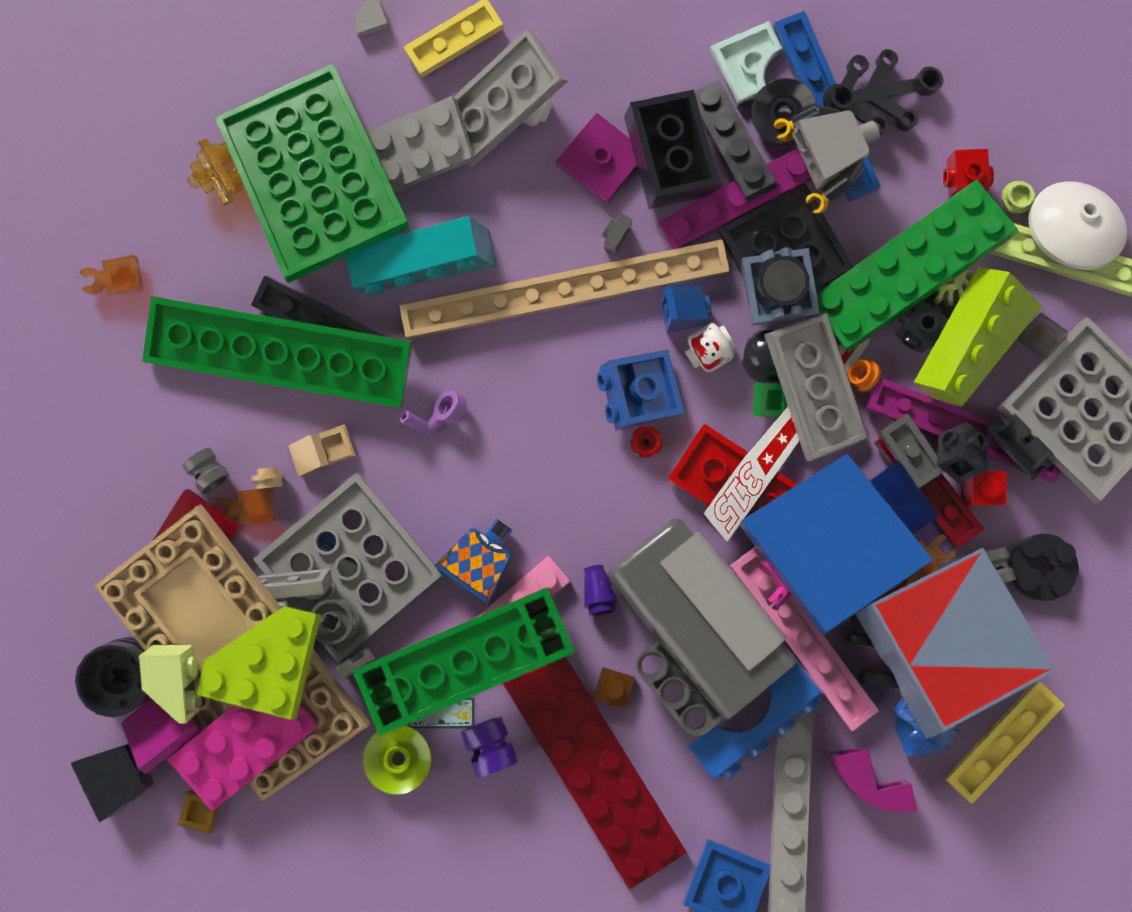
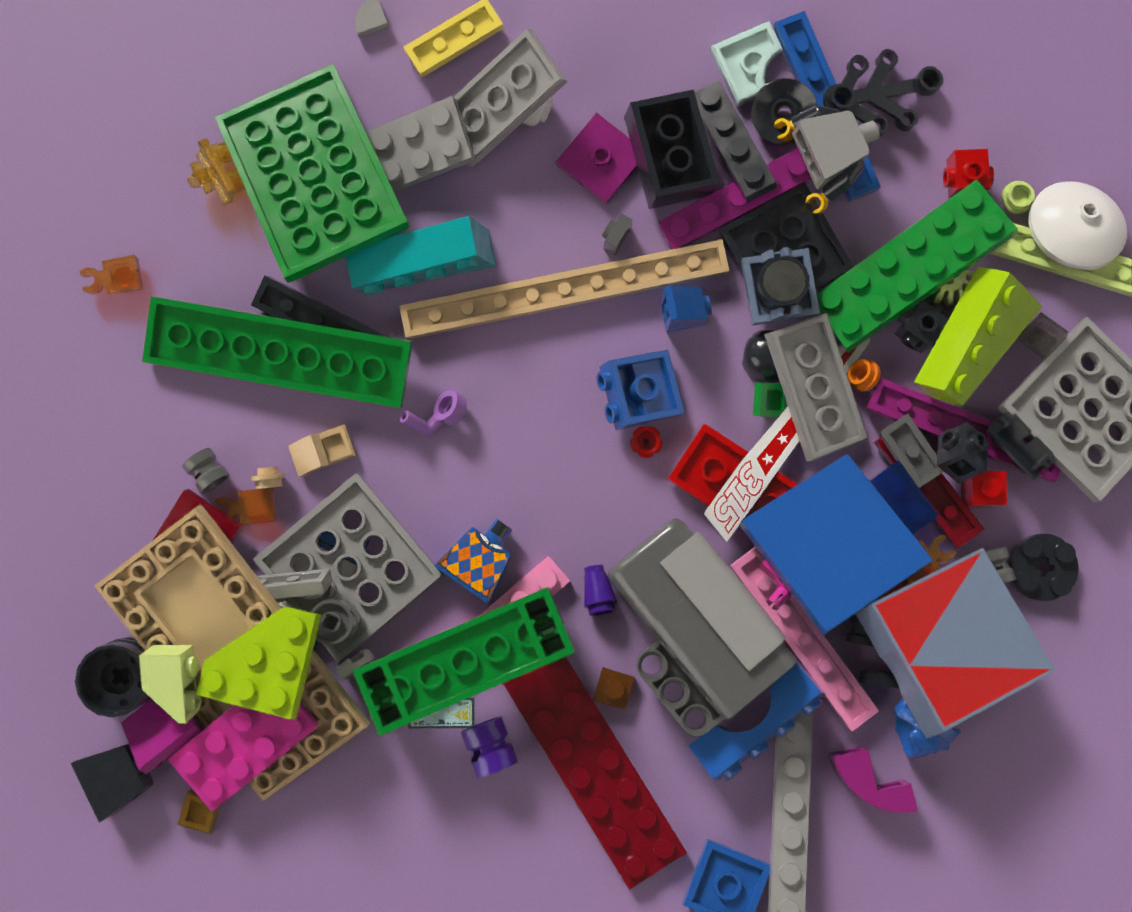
(387, 774): lime dish -> none
(710, 347): white head -> none
(1004, 741): light yellow plate -> none

